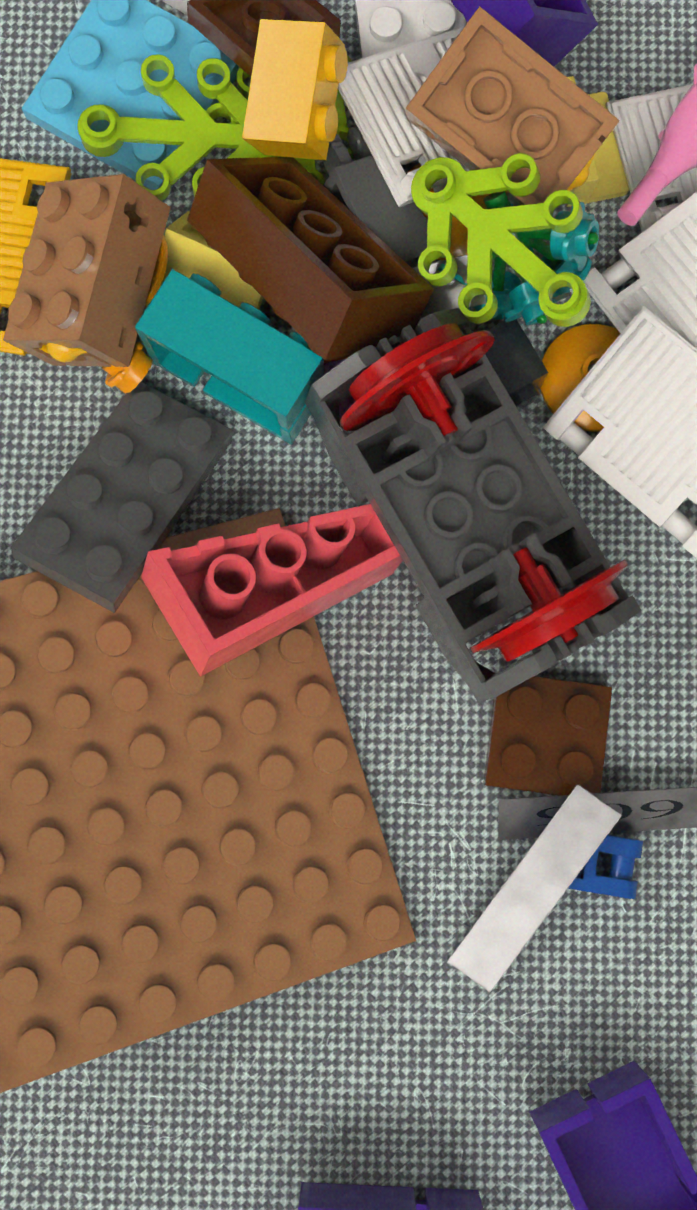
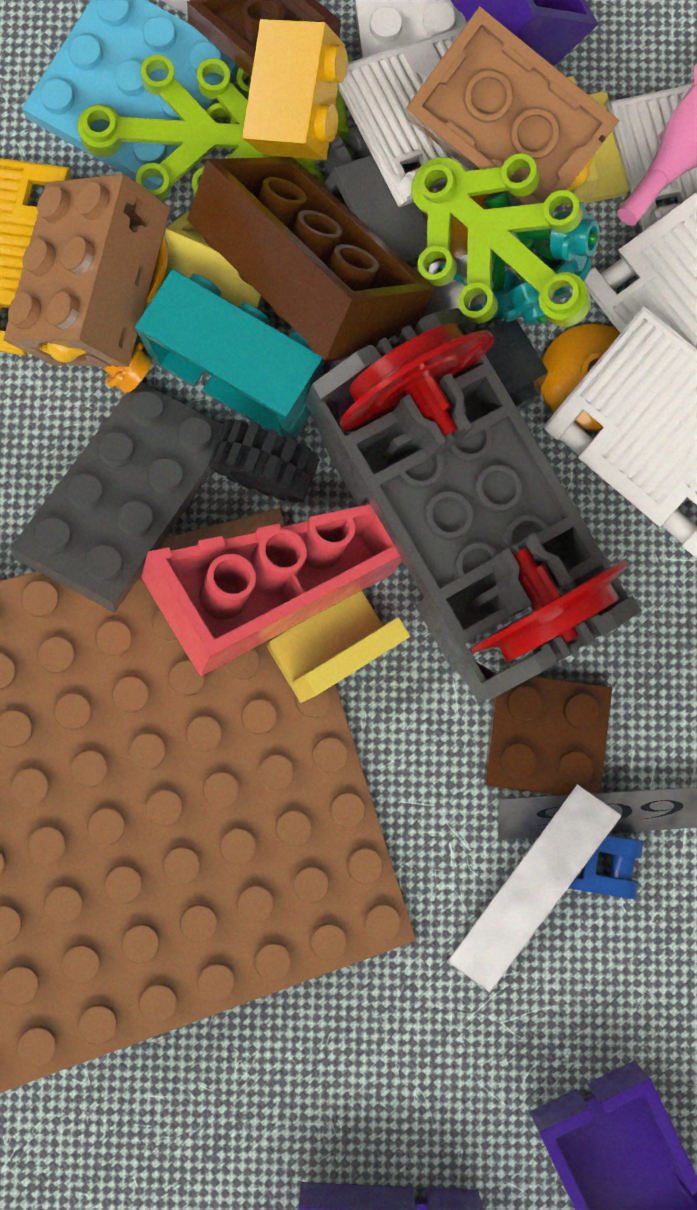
(264, 461): none -> black tyre
(333, 645): none -> light yellow panel

